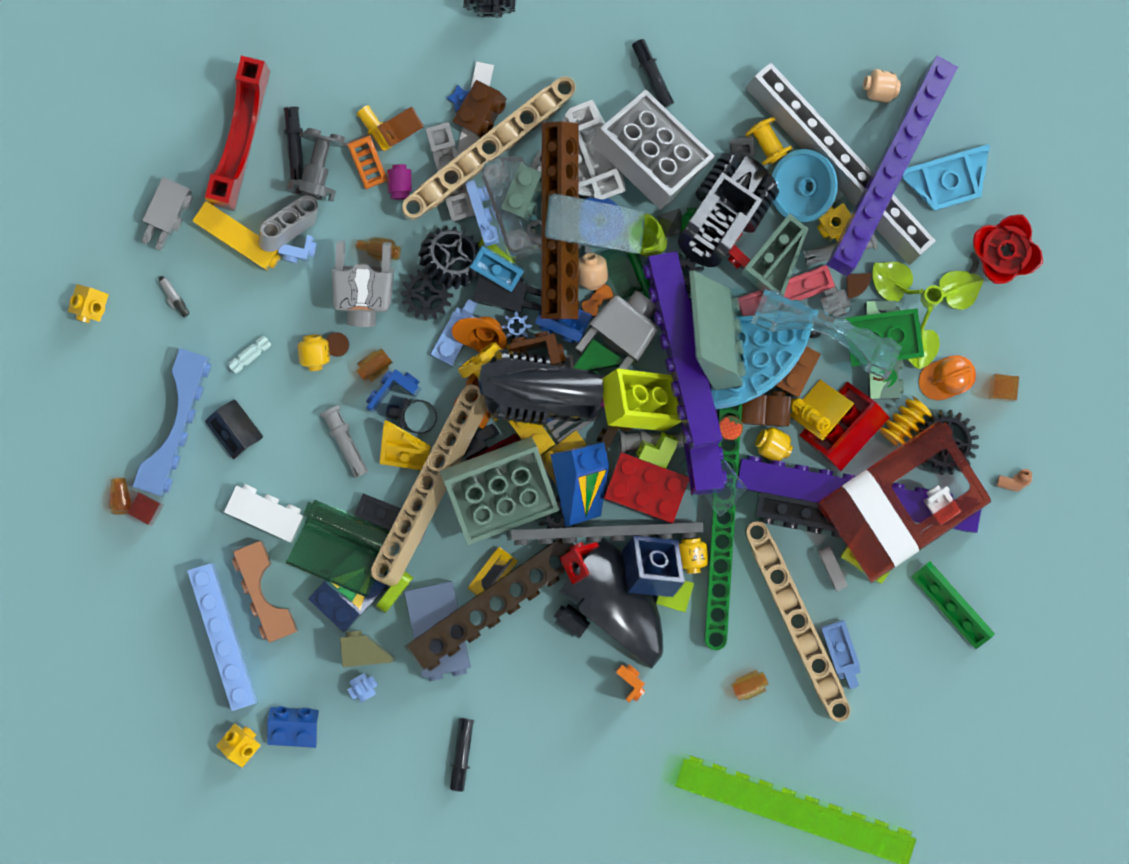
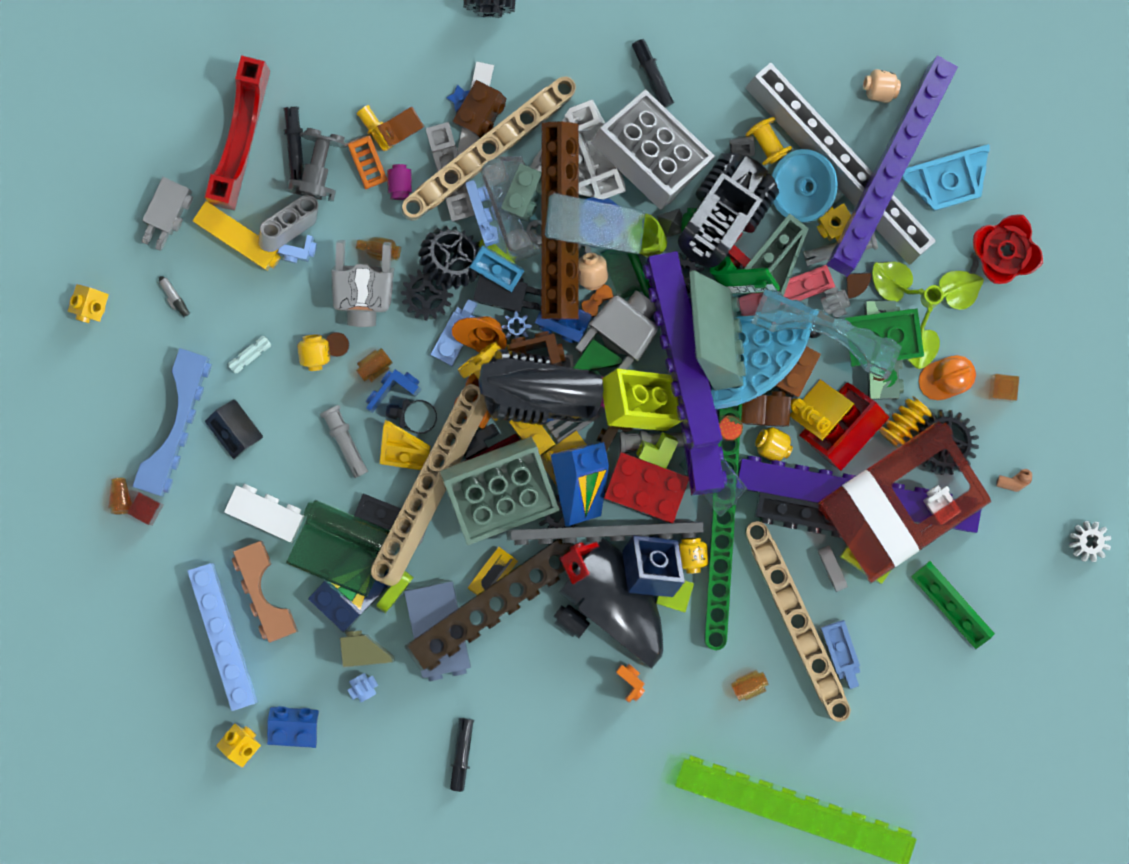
(743, 280): none -> green door
(1098, 541): none -> white gear

